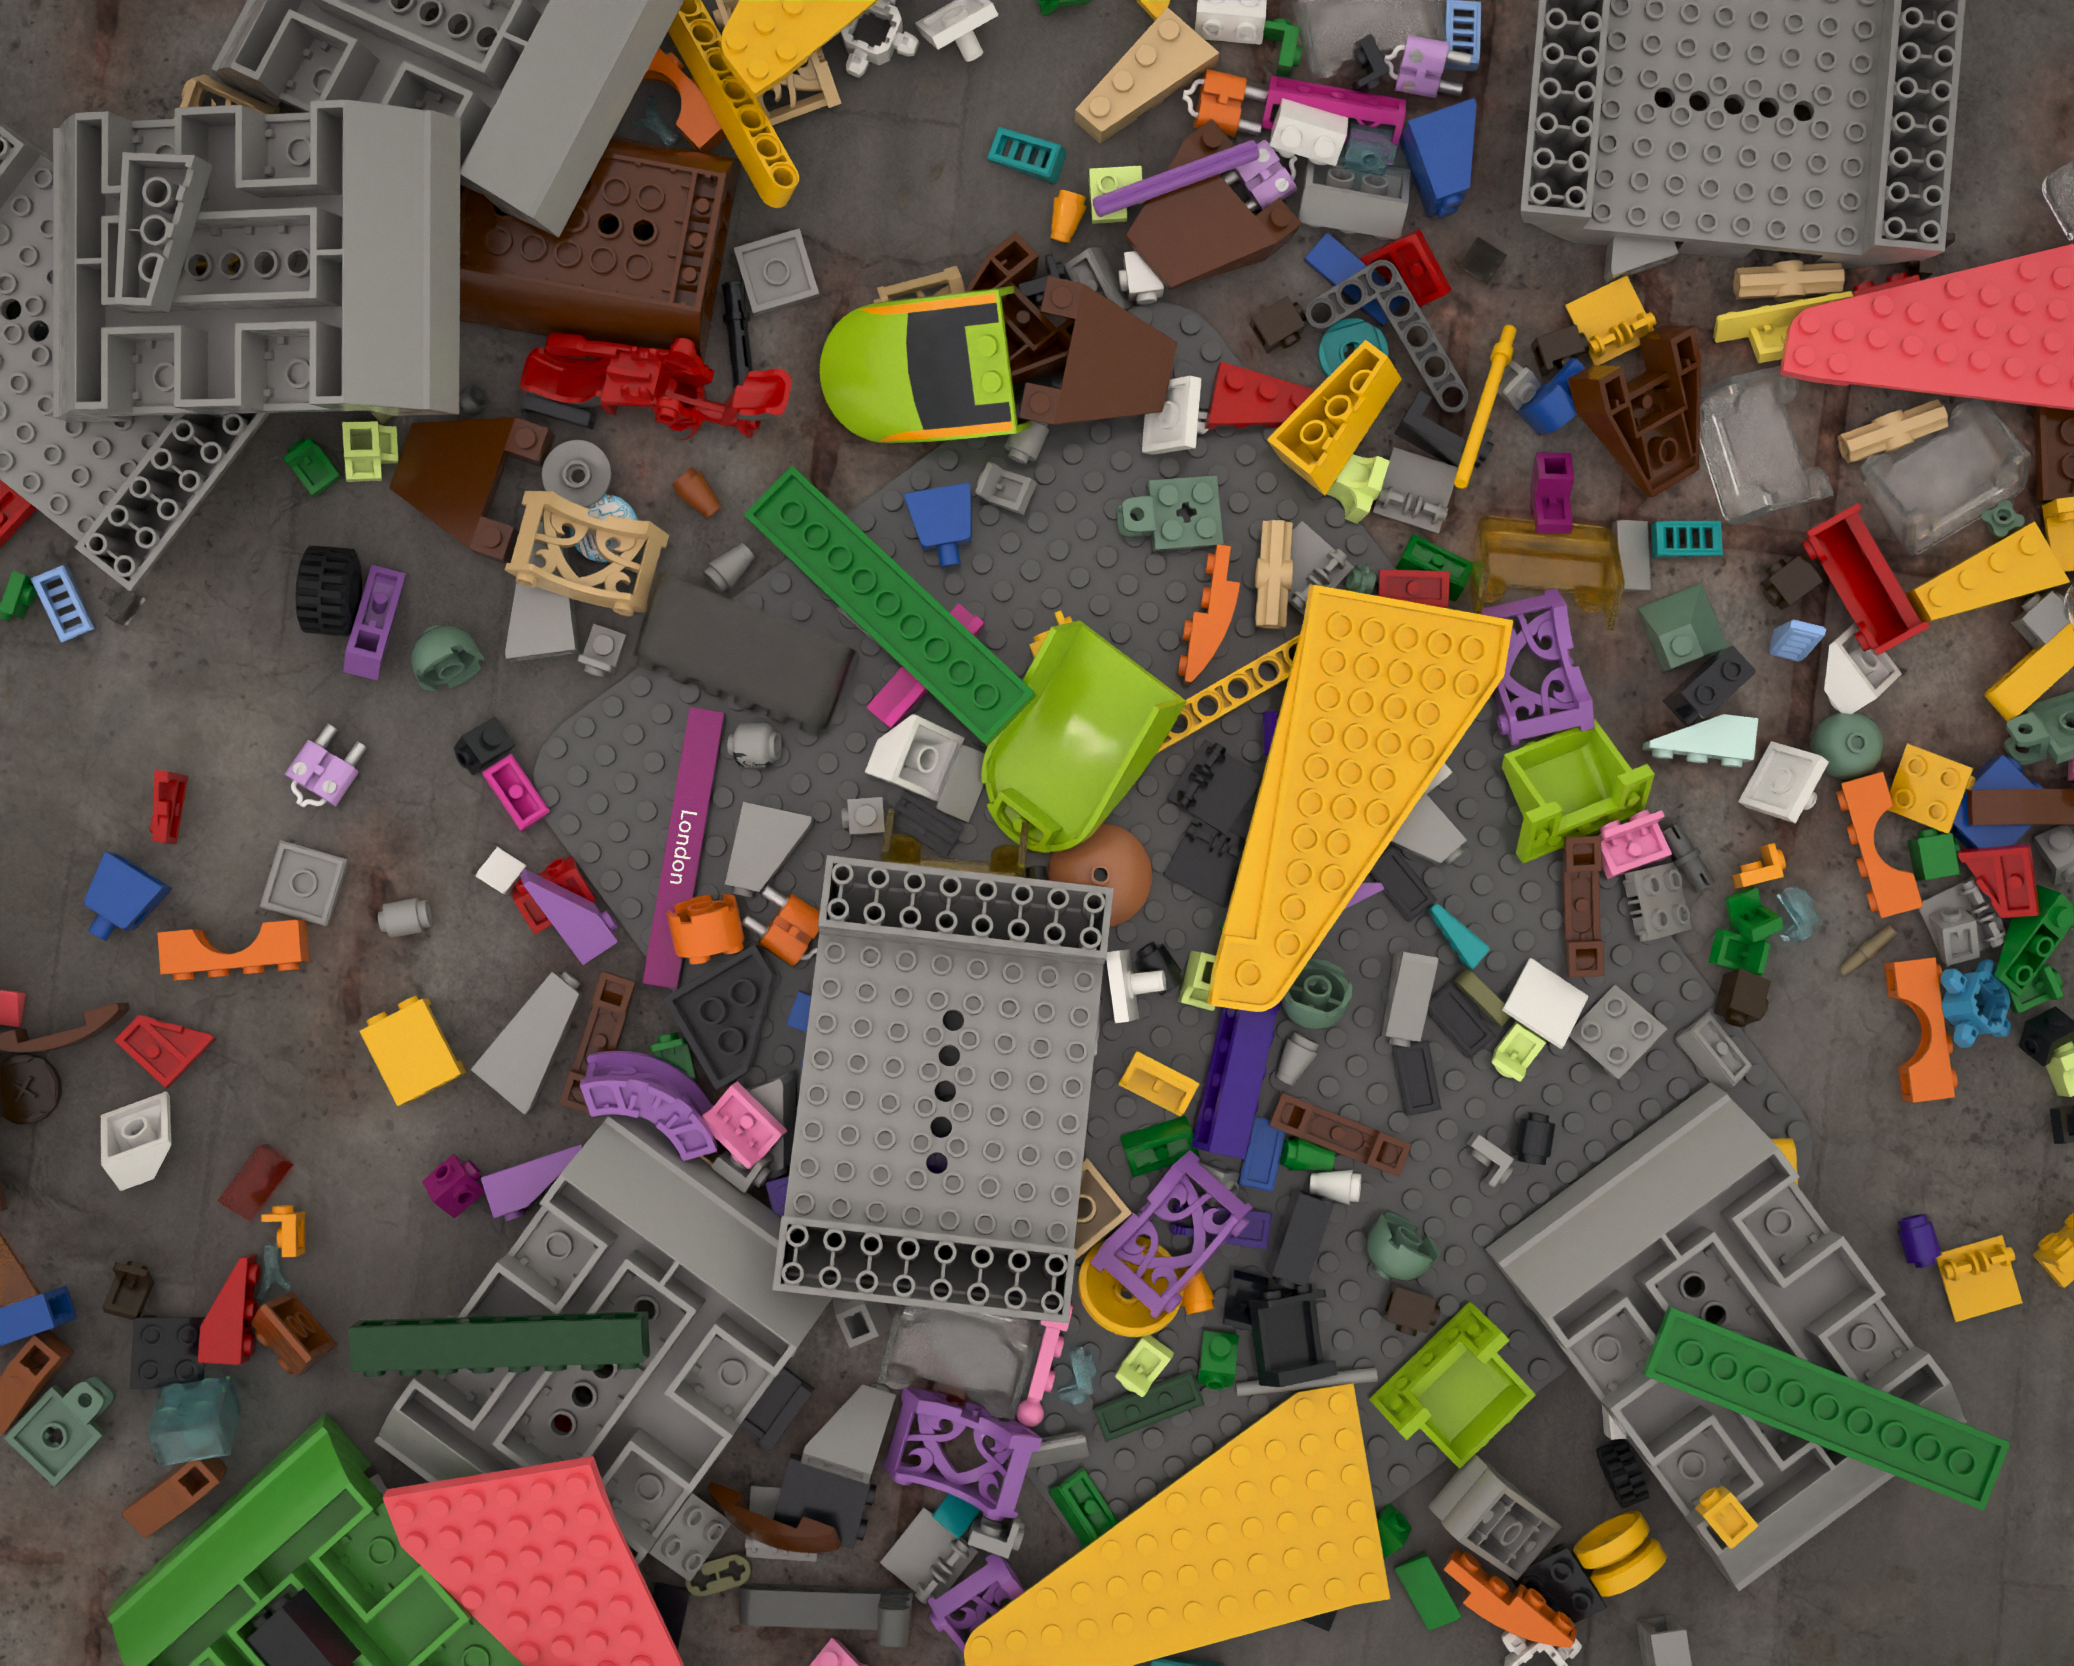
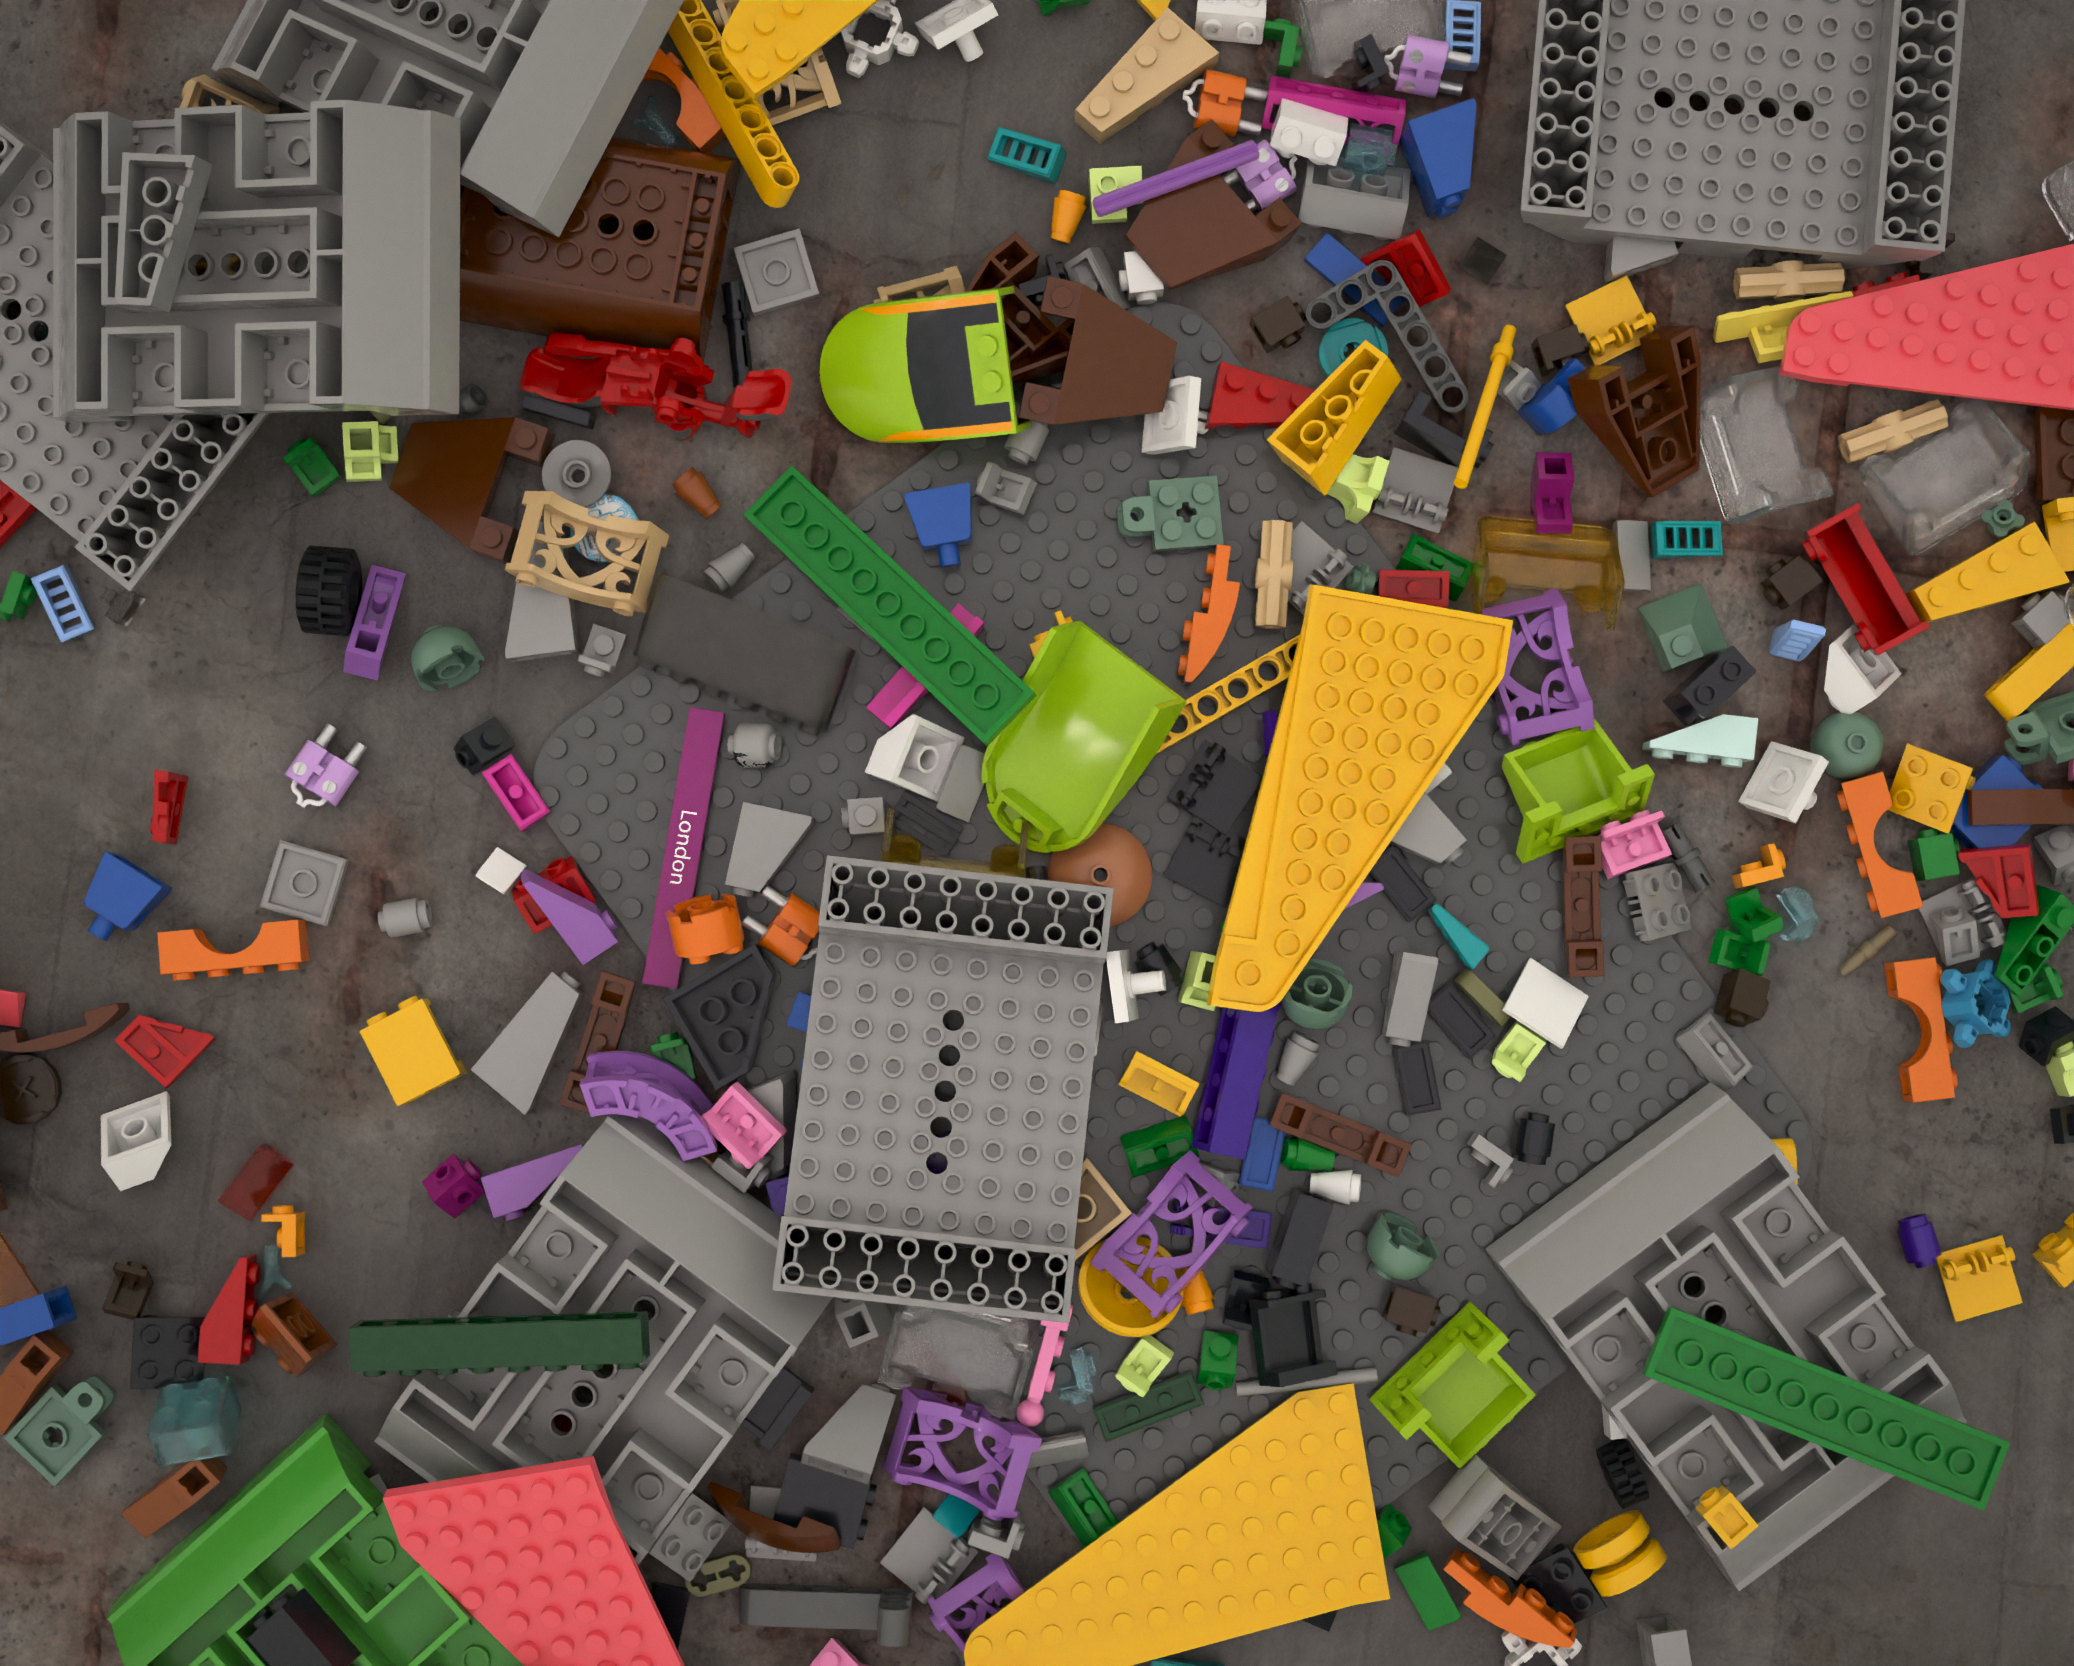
(1617, 1032): light grey hinge -> none

